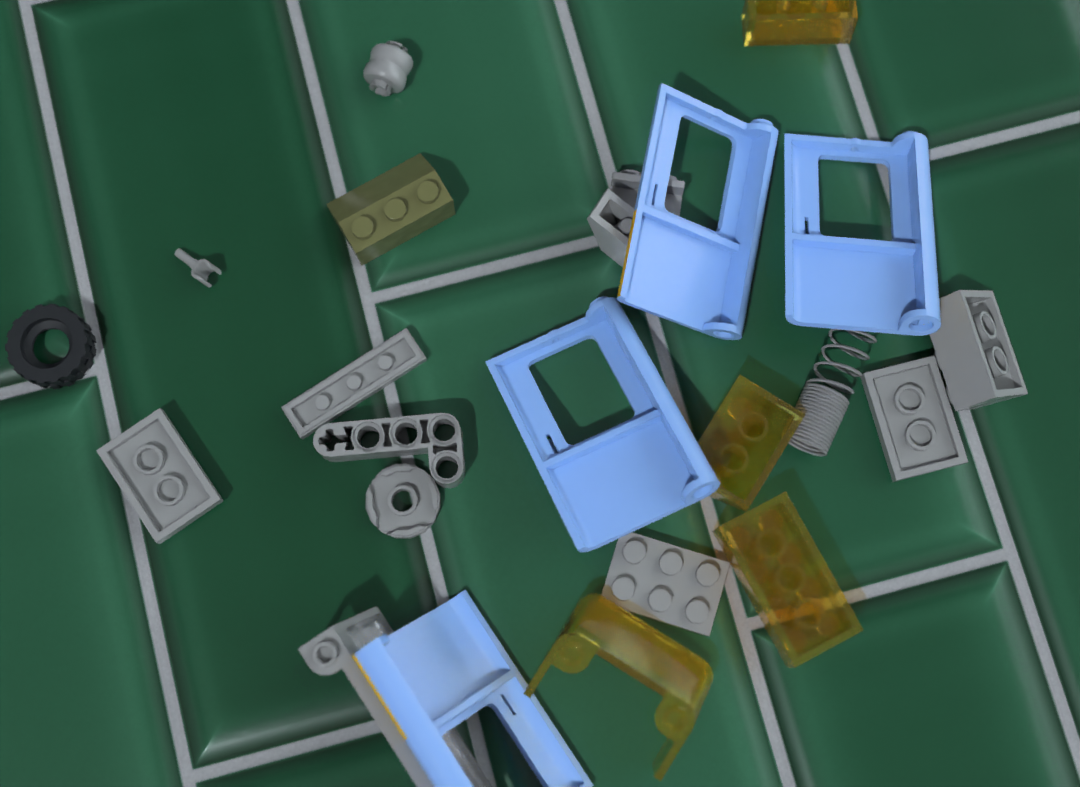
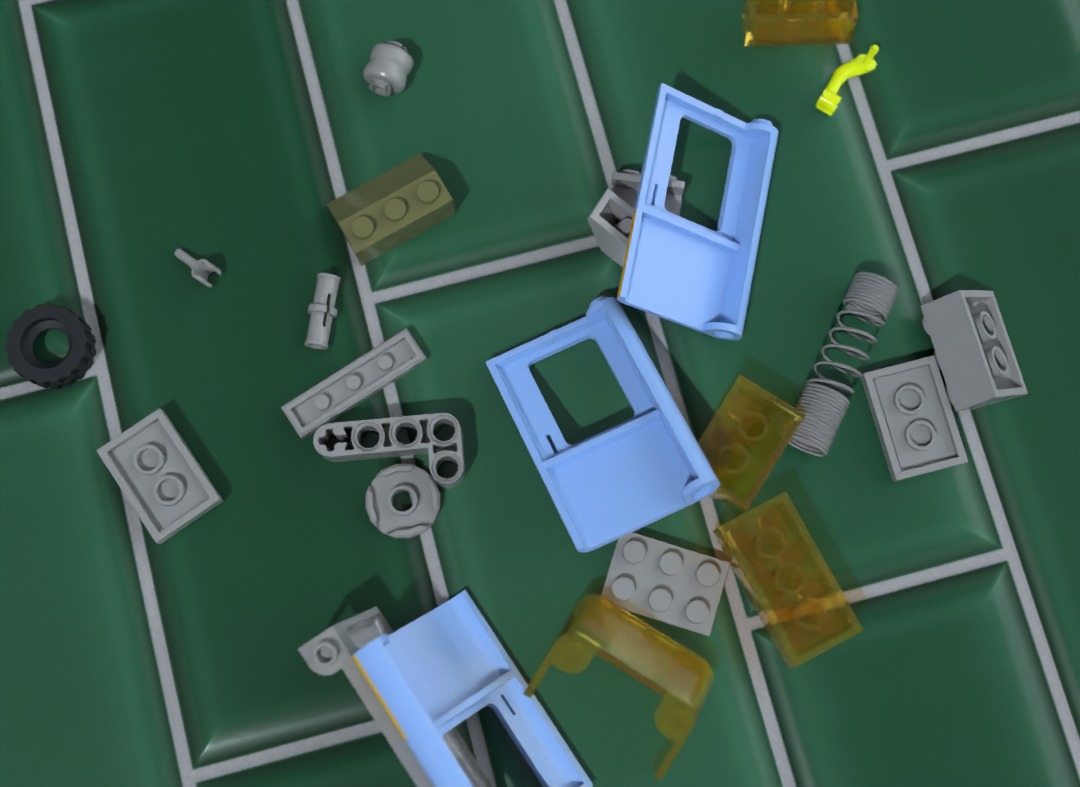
(322, 311): none -> light grey pin
(858, 280): light blue piece -> none
(860, 65): none -> neon yellow piece

